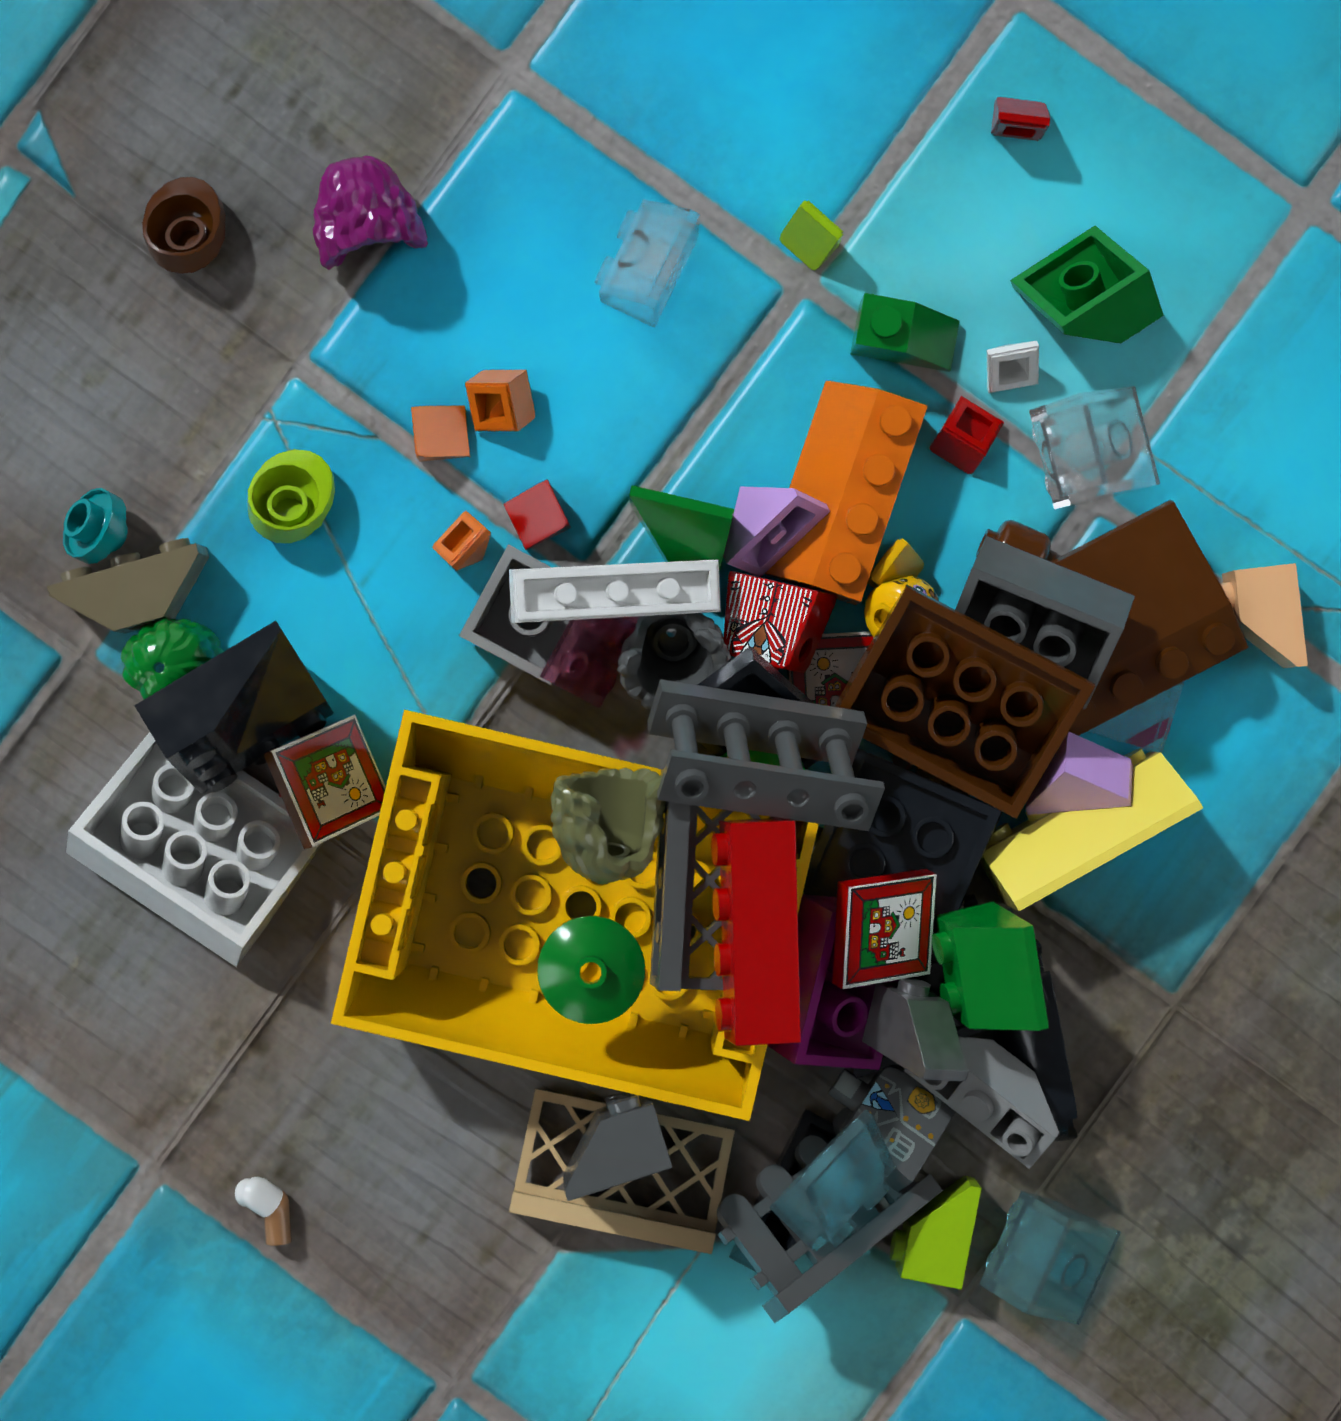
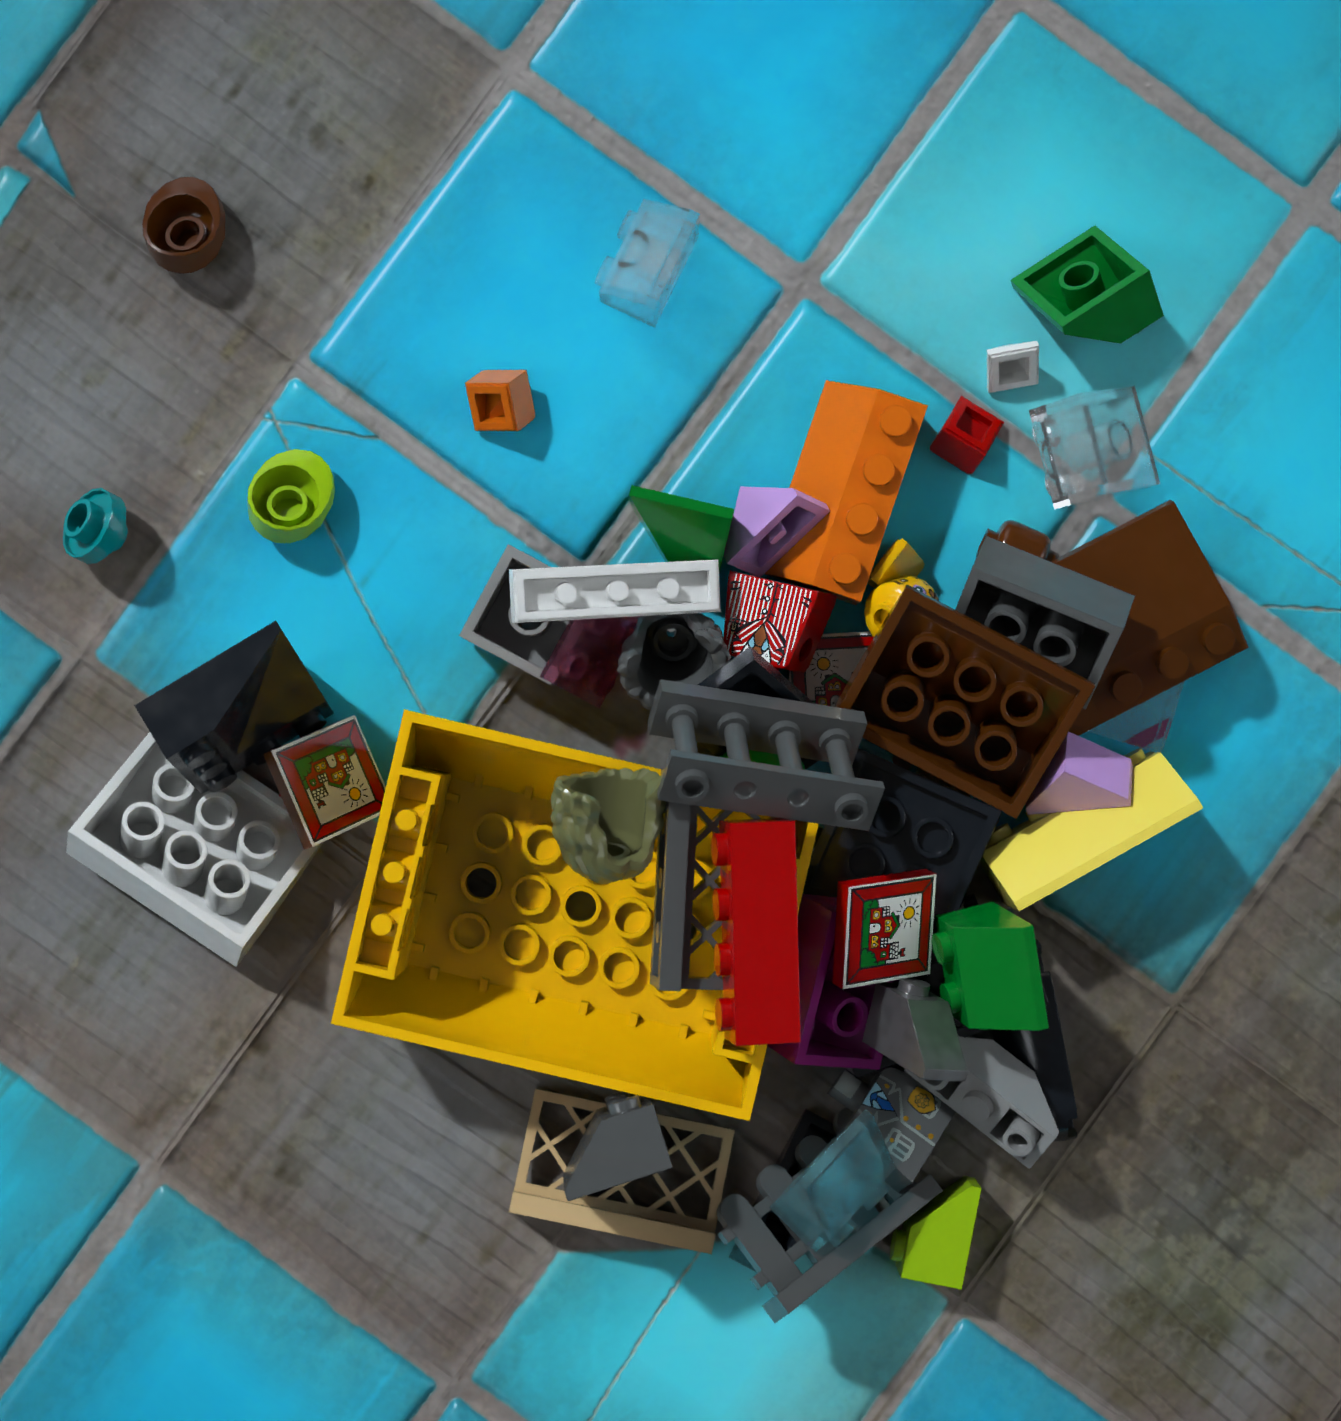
(134, 588): dark tan slope -> none
(170, 642): green hair -> none
(271, 1204): arm -> none
(363, 205): magenta hair -> none
(440, 432): orange slope -> none
(463, 542): orange slope -> none
(537, 515): red slope -> none
(595, 941): green dish -> none
(811, 235): lime slope -> none
(904, 333): green slope -> none
(1020, 118): red slope -> none
(1049, 1258): clear light blue slope -> none
(1269, 611): light nougat slope -> none

